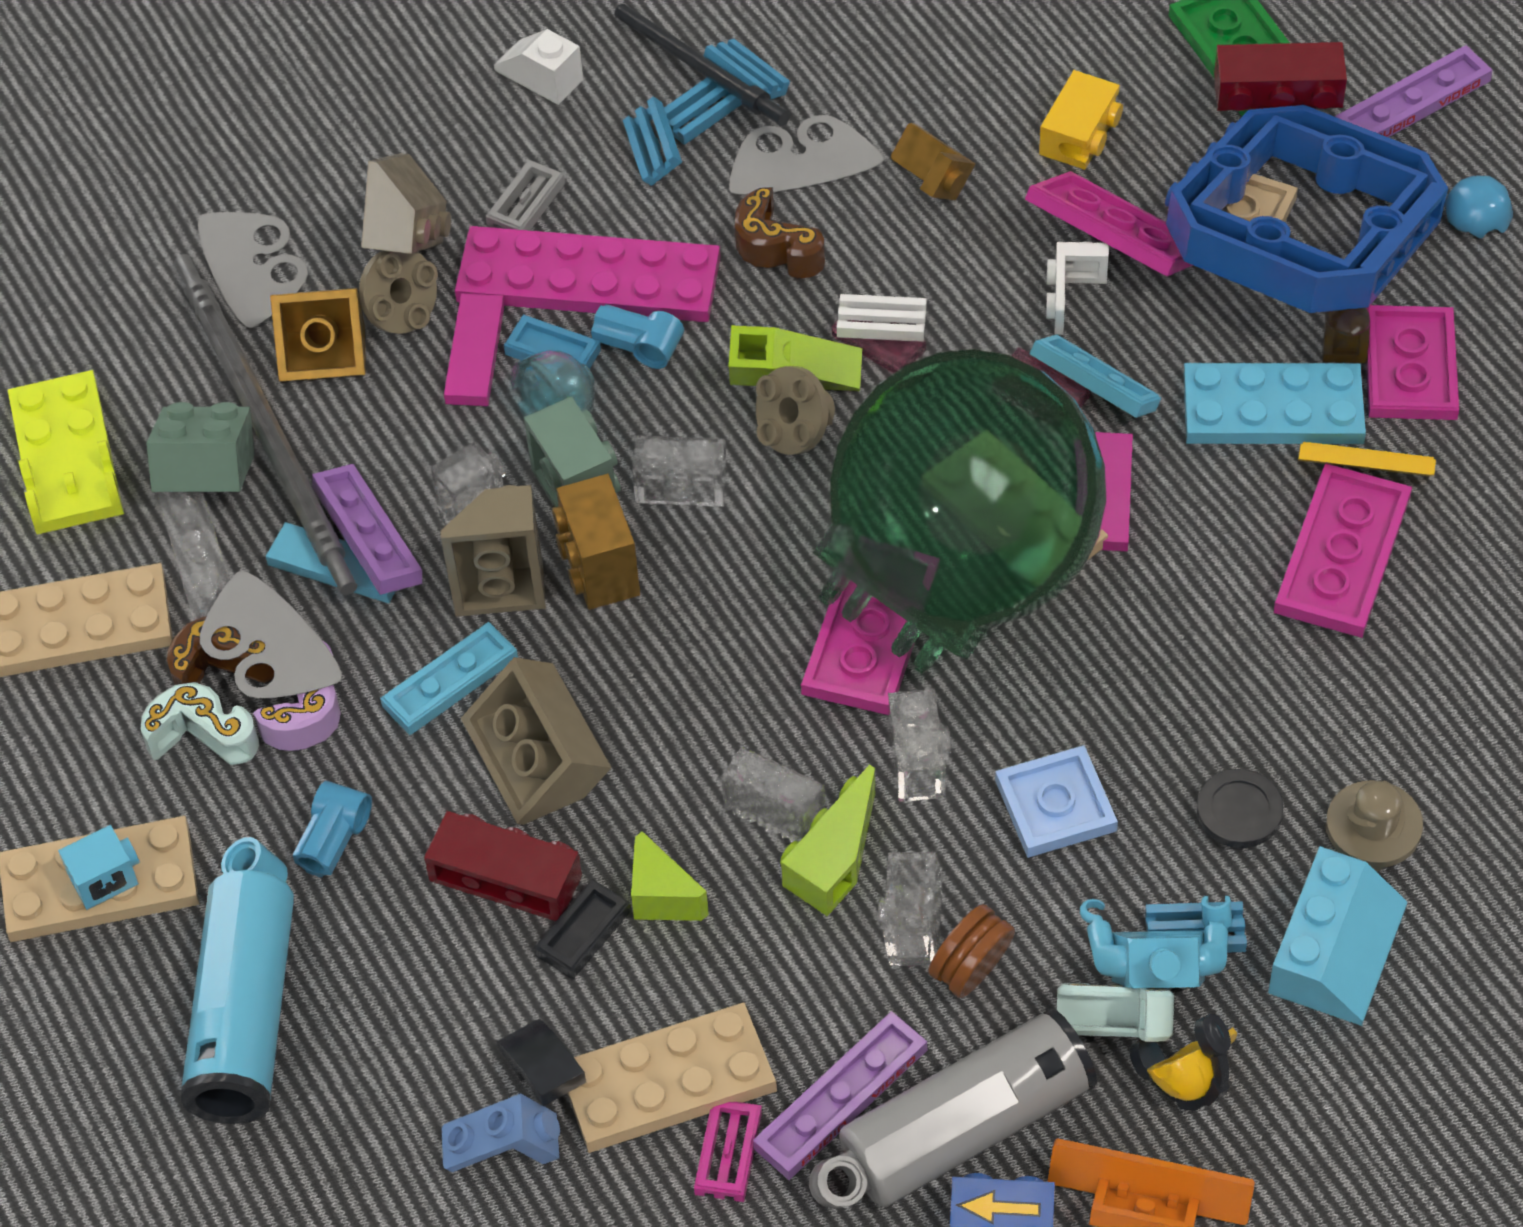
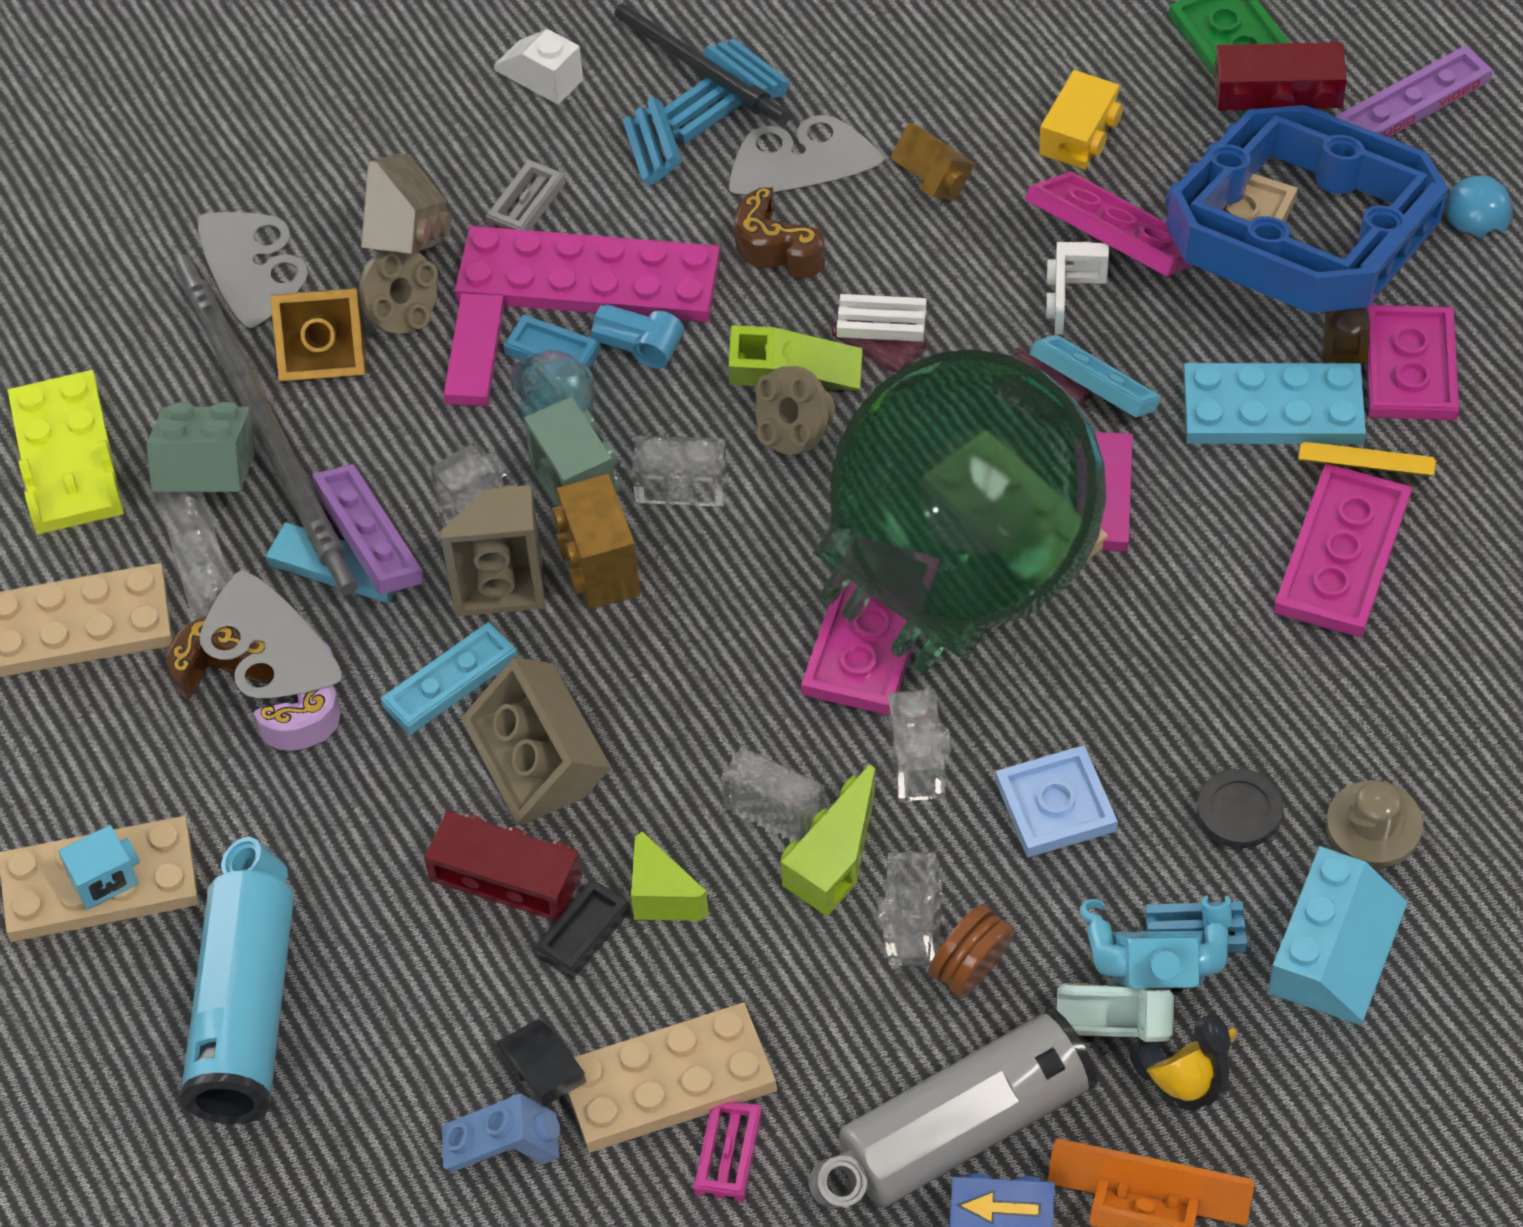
(200, 712): light aqua animal -> none
(334, 818): dark azure piece -> none
(840, 1095): medium lavender plate -> none

